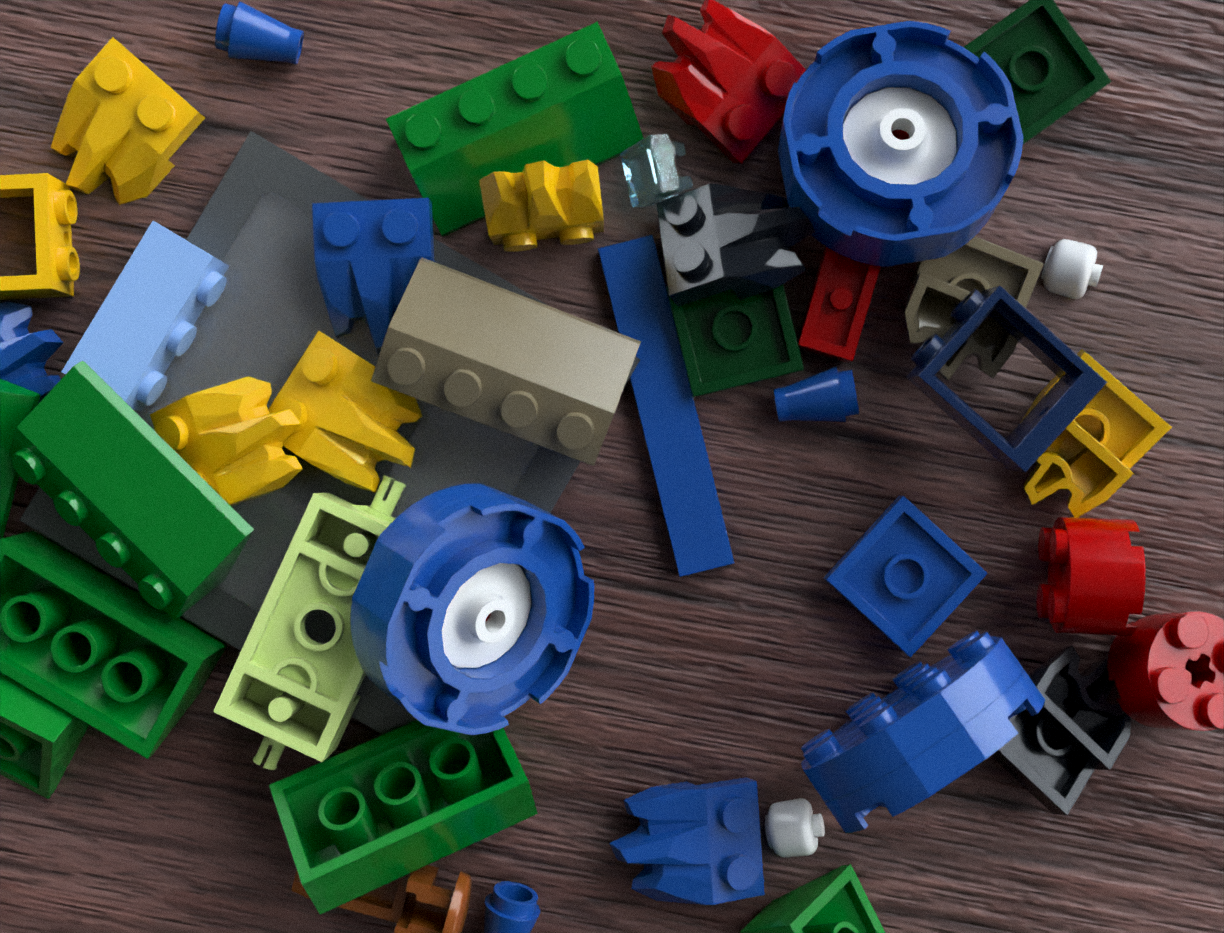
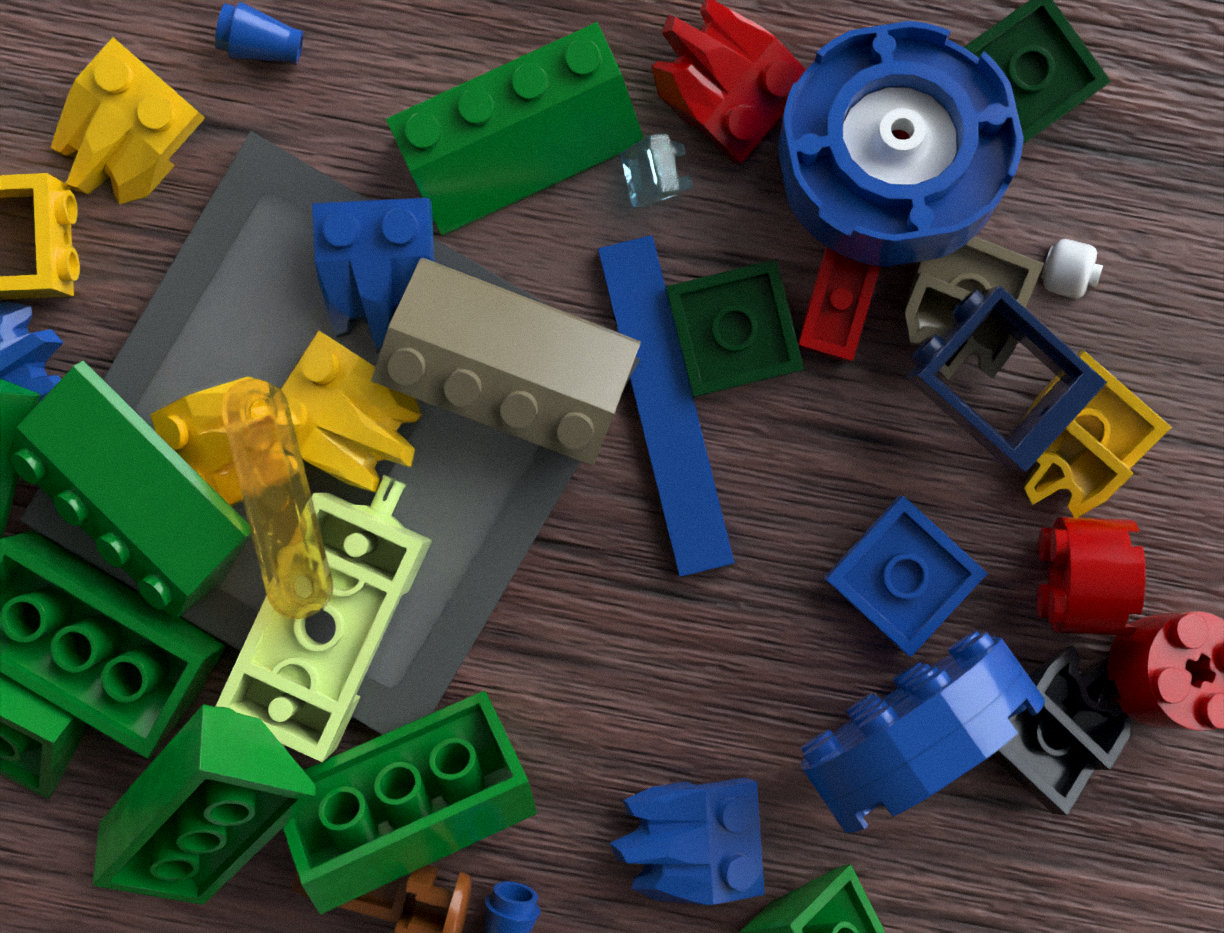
(150, 315): light blue brick -> none
(200, 809): none -> green slope
(277, 498): none -> clear yellow plate
(471, 607): blue piece -> none
(543, 205): yellow plate -> none
(728, 241): black plate -> none
(793, 828): white piece -> none
(821, 397): blue cone -> none

